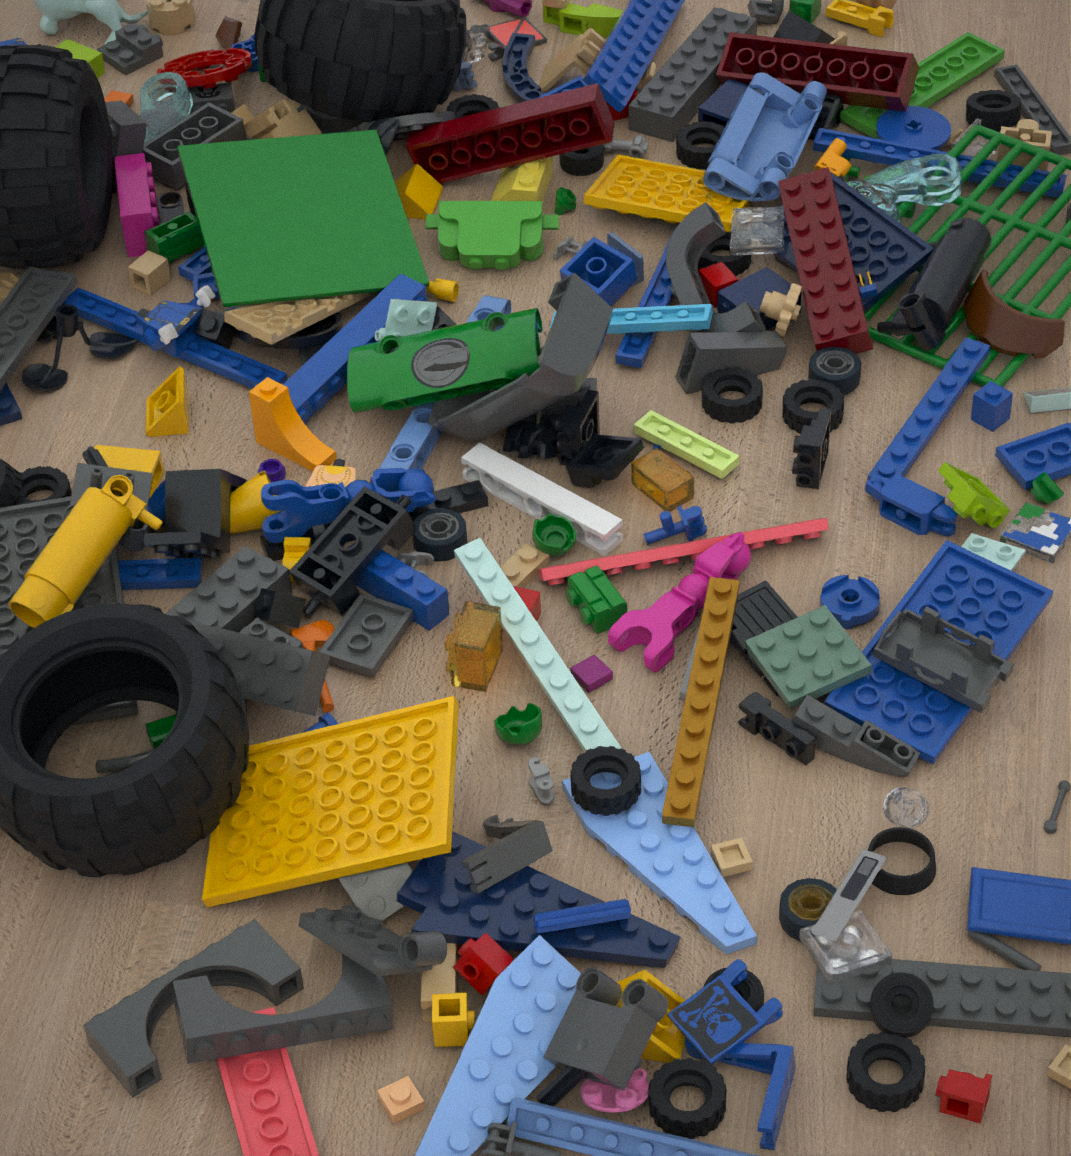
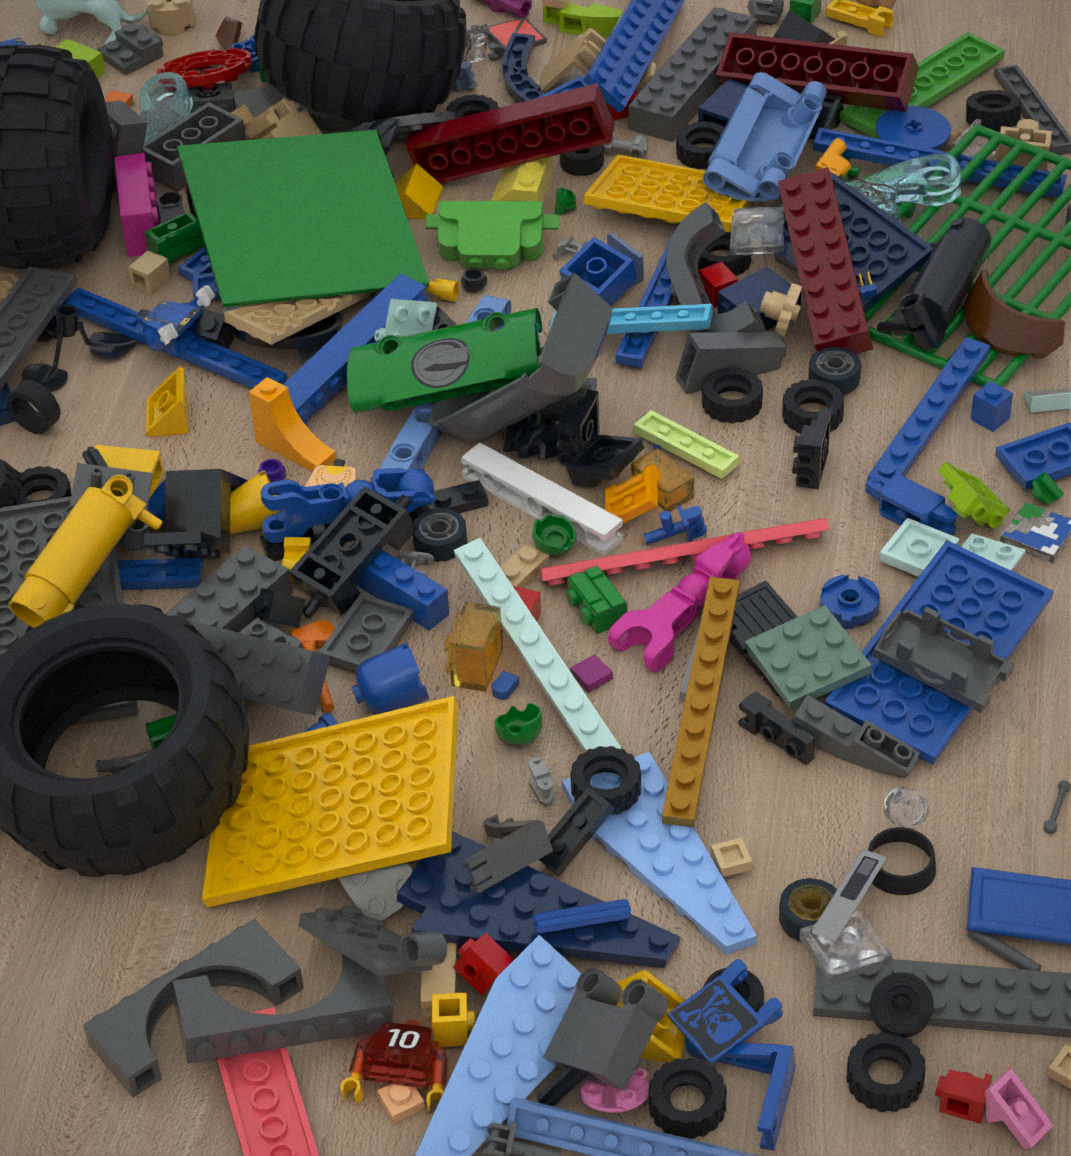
(41, 399): none -> black tyre
(257, 99): none -> dark grey panel
(389, 681): none -> blue cylinder
(399, 1056): none -> clear red torso
(473, 280): none -> black plate
(504, 685): none -> blue piece
(576, 830): none -> black hinge
(634, 495): none -> light orange plate
(914, 546): none -> light aqua plate
(1013, 1104): none -> bright pink slope

